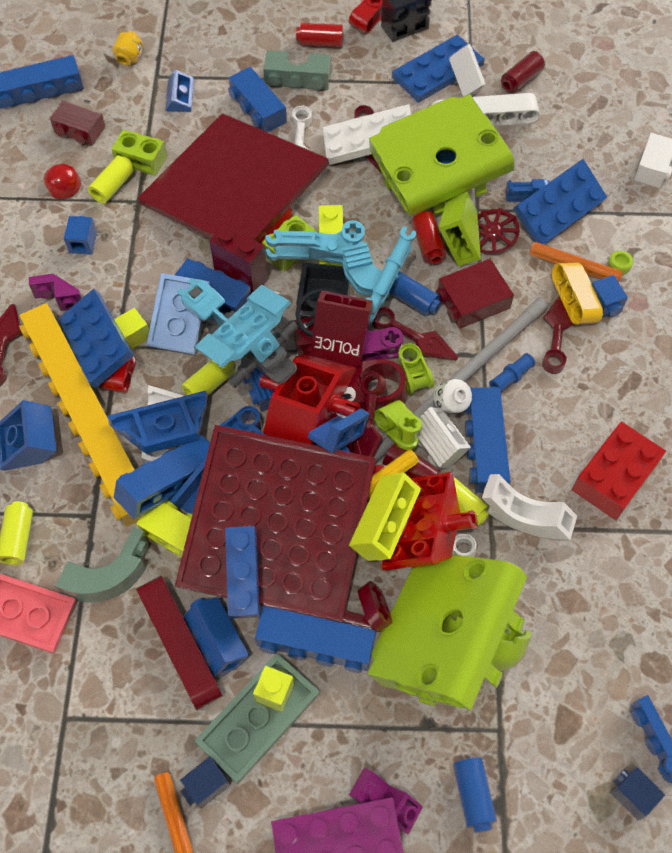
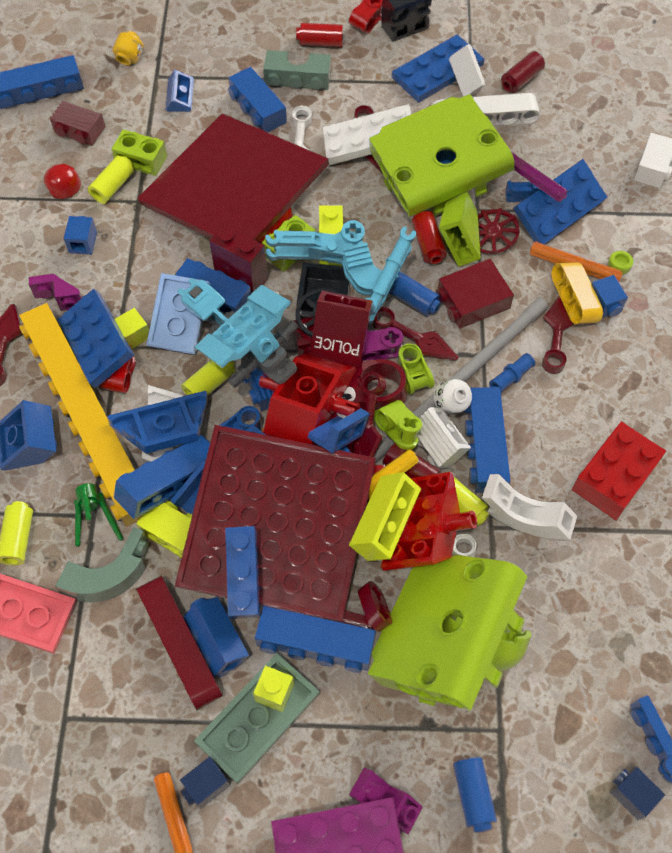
(87, 500): none -> green plant
(539, 179): none -> magenta axle

